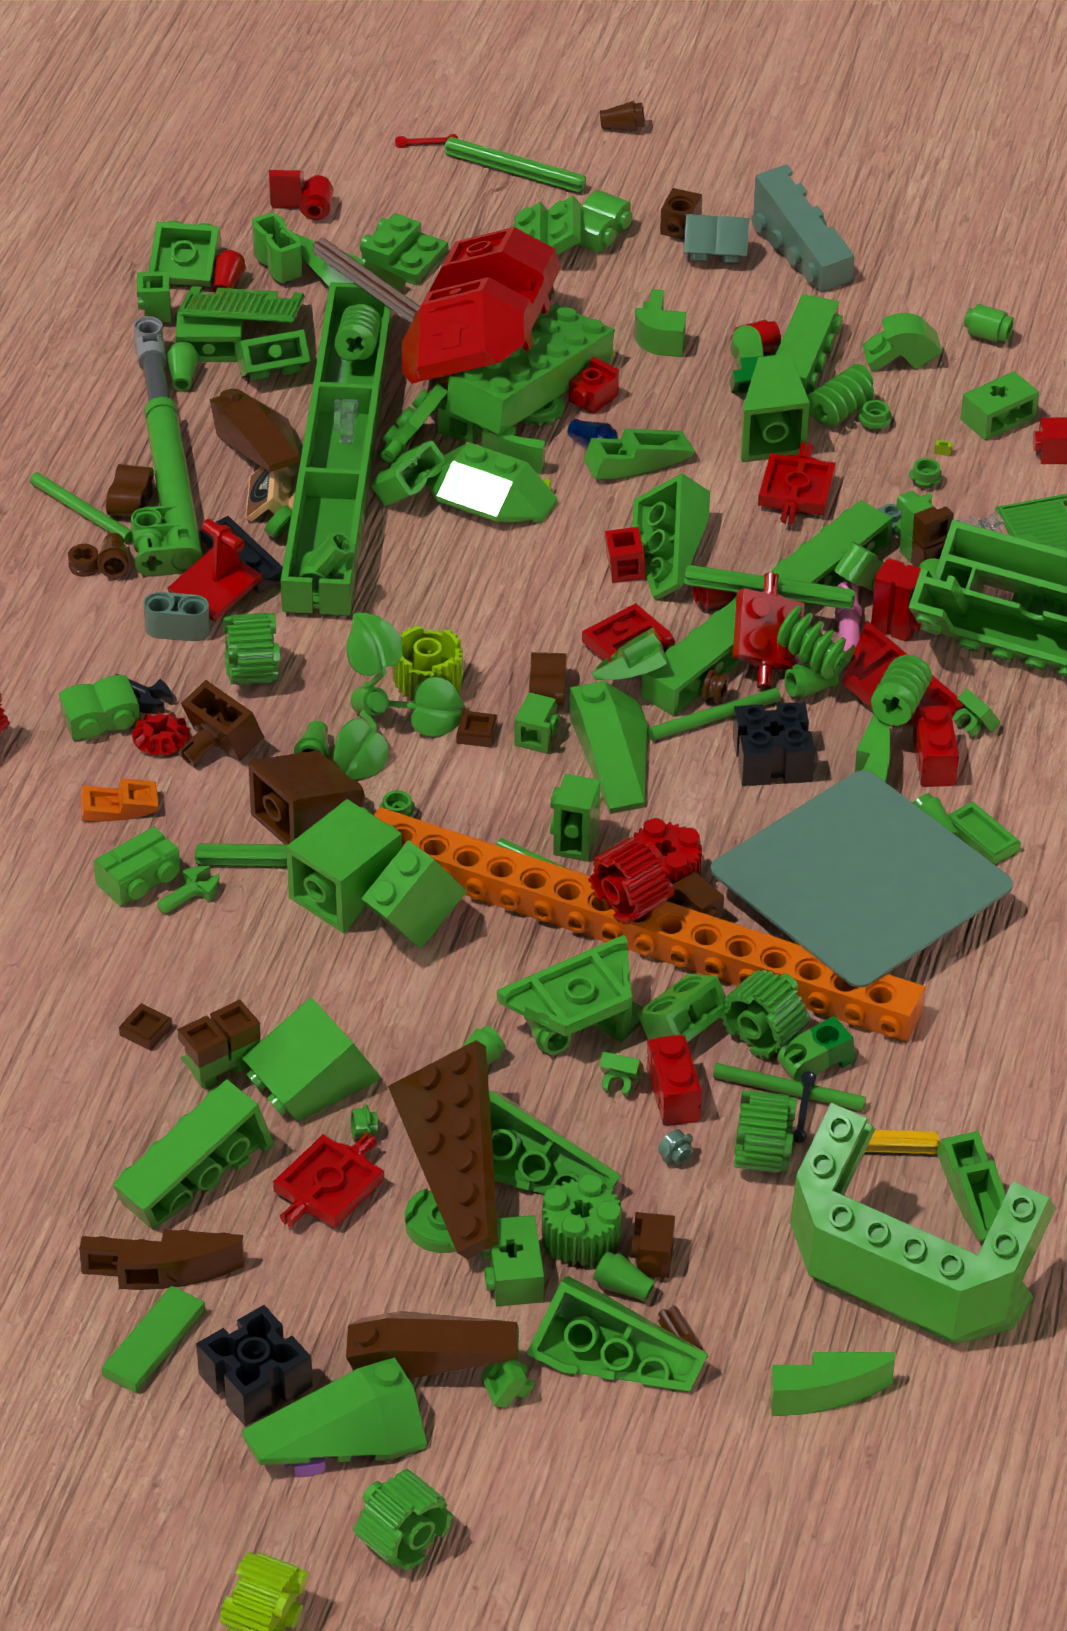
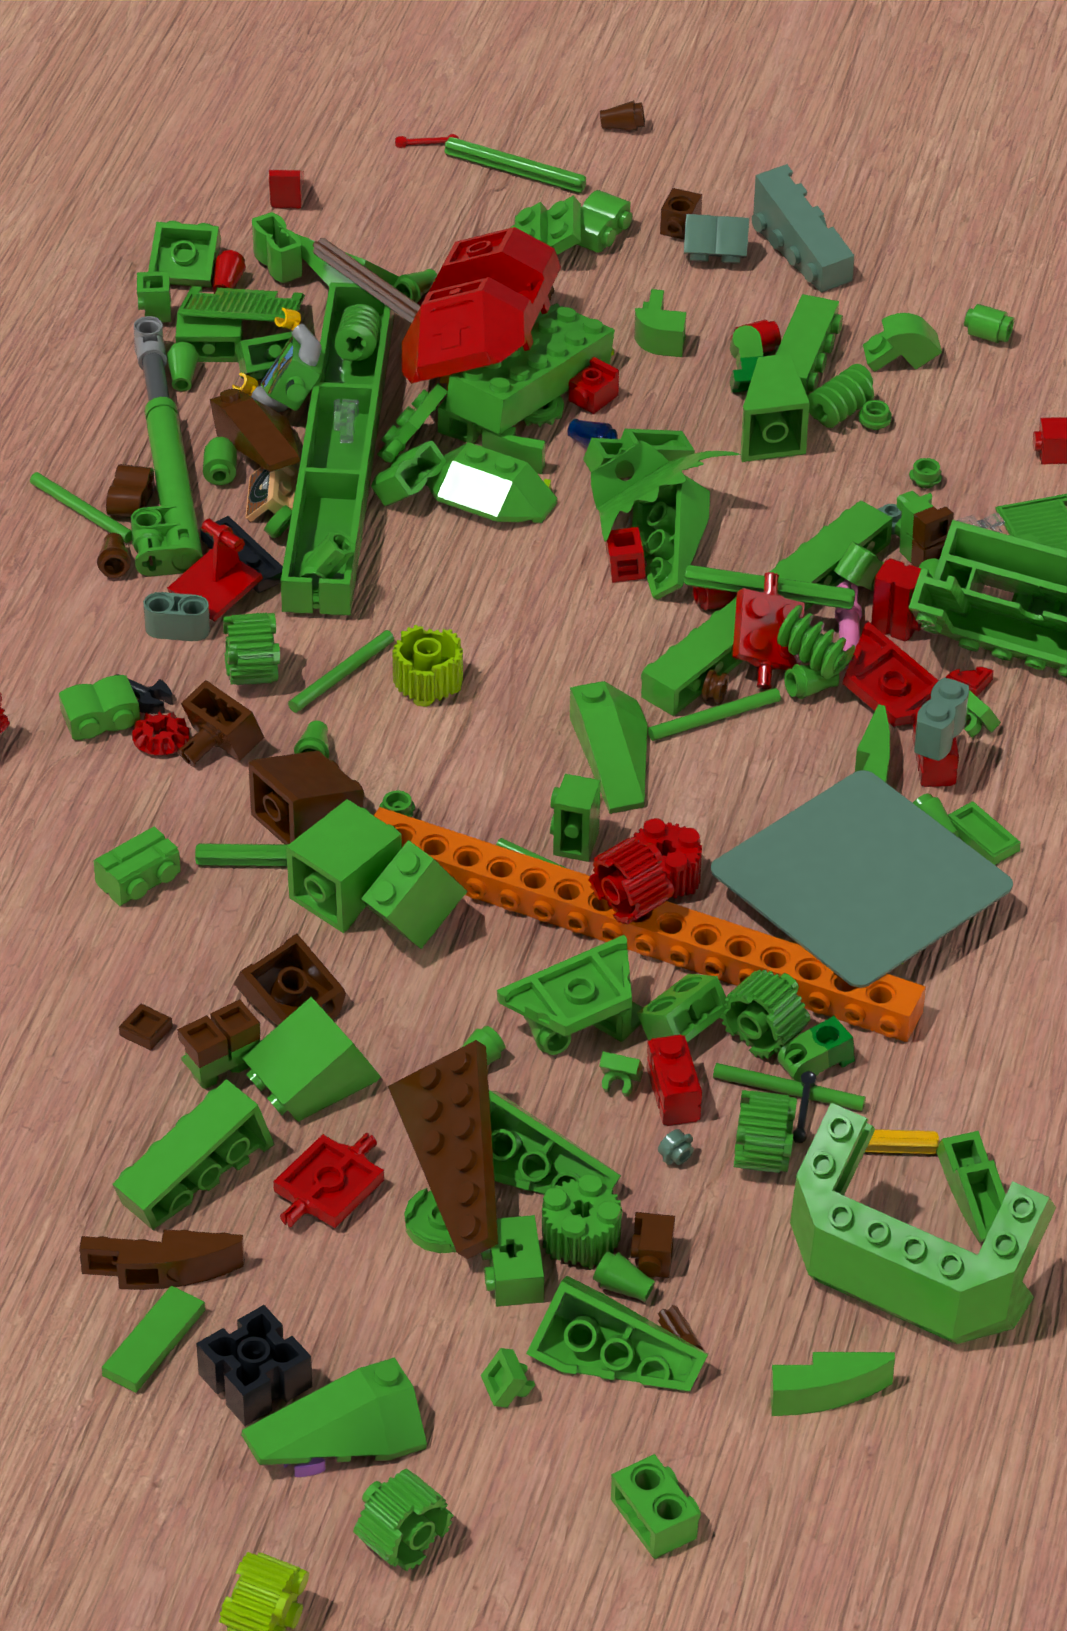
(83, 560): reddish brown bush -> none
(128, 801): orange slope -> none
(194, 886): bright green bar -> none
(220, 461): none -> bright green brick
(288, 979): none -> reddish brown slope
(293, 370): none -> torso
(316, 198): red brick -> none
(341, 671): none -> bright green bar
(363, 1122): bright green plate -> none
(403, 248): bright green plate -> none
(416, 284): none -> bright green cone
(430, 1342): reddish brown wedge -> none
(437, 704): bright green plant -> none
(477, 729): reddish brown tile -> none
(536, 723): bright green brick -> none
(548, 675): reddish brown axle -> none
(622, 627): red plate -> none
(633, 659): bright green brick -> none
(648, 1497): none -> bright green brick
(650, 472): none -> bright green piece
(698, 895): reddish brown brick -> none
(773, 744): black brick -> none
(797, 483): red plate -> none
(901, 690): bright green piece -> none
(941, 719): none -> sand green brick
(943, 447): lime piece -> none
(976, 679): none -> red tile
(999, 405): bright green brick -> none

